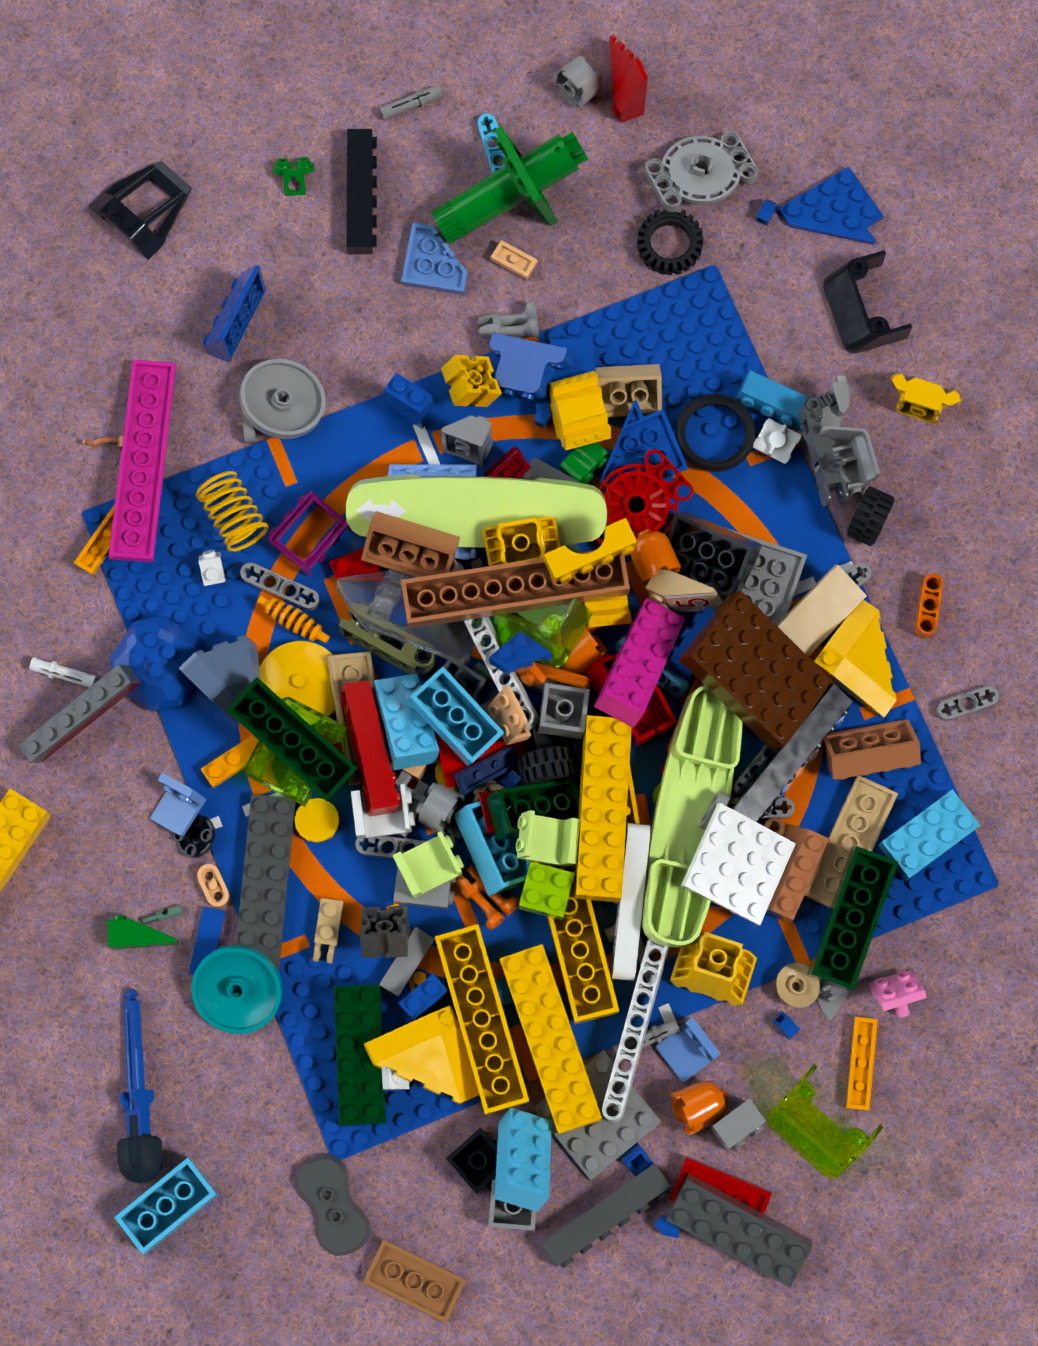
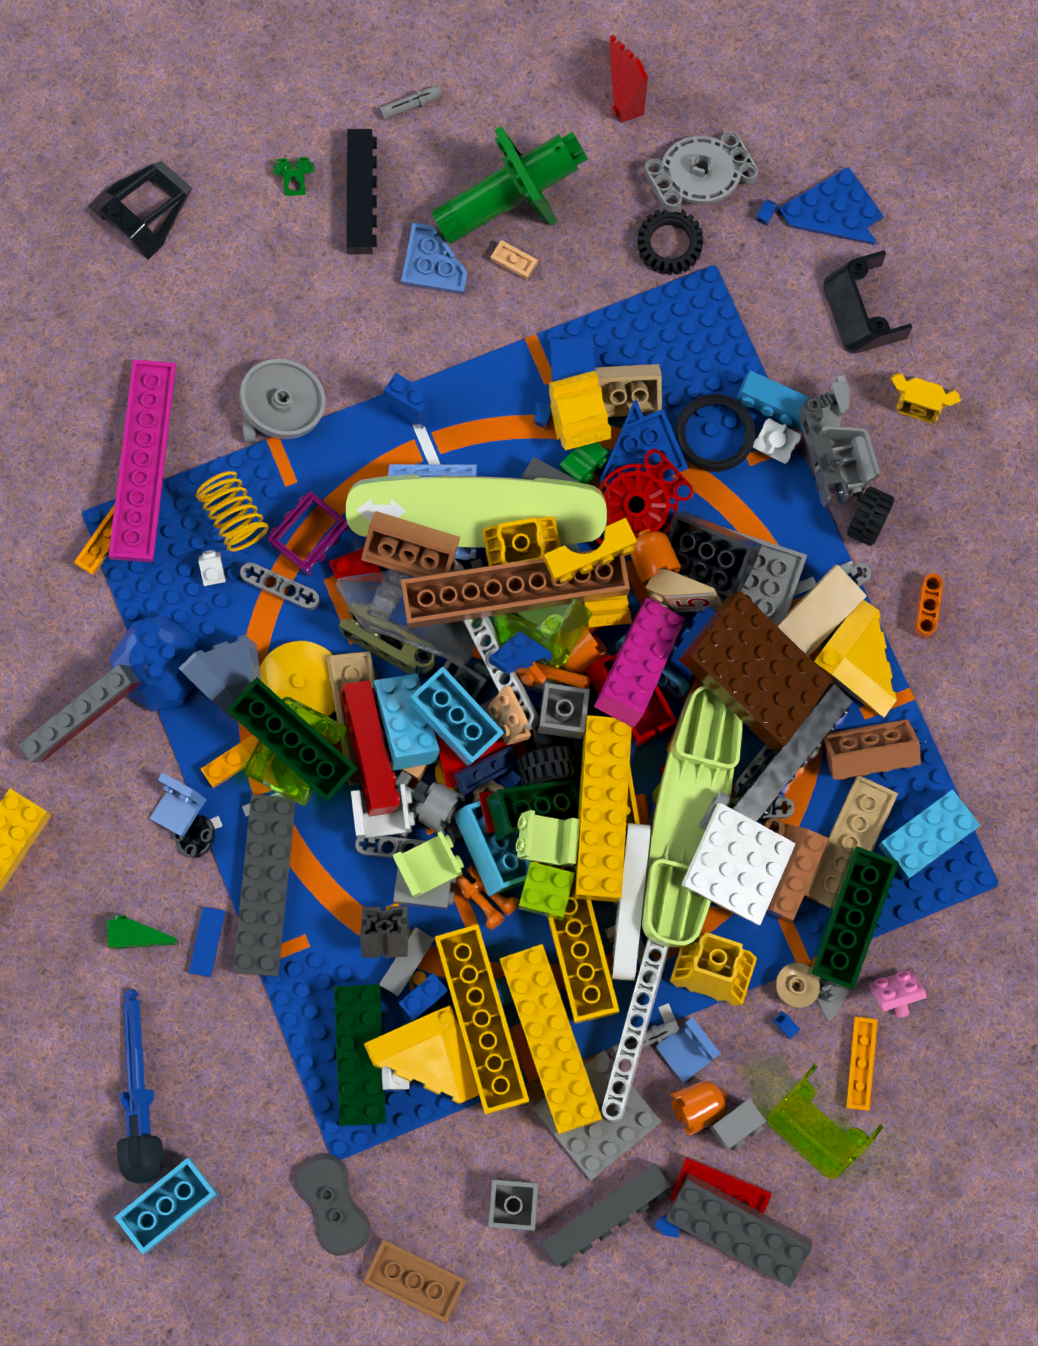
(62, 672): white pin -> none
(104, 440): nougat piece -> none
(172, 912): sand green pin -> none
(213, 886): light nougat plate -> none
(236, 314): blue slope -> none
(237, 989): teal dish -> none
(293, 619): light orange piece -> none
(317, 820): yellow tile -> none
(328, 927): tan hinge -> none
(468, 439): light grey slope -> none
(471, 381): yellow brick -> none
(475, 1160): black brick -> none
(491, 152): medium azure beam -> none
(510, 465): dark red panel -> none
(523, 1159): medium azure brick -> none
(525, 323): light grey piece -> none
(527, 365): brick -> none
(578, 81): light grey brick -> none
(636, 1157): blue slope -> none
(971, 695): light grey beam -> none

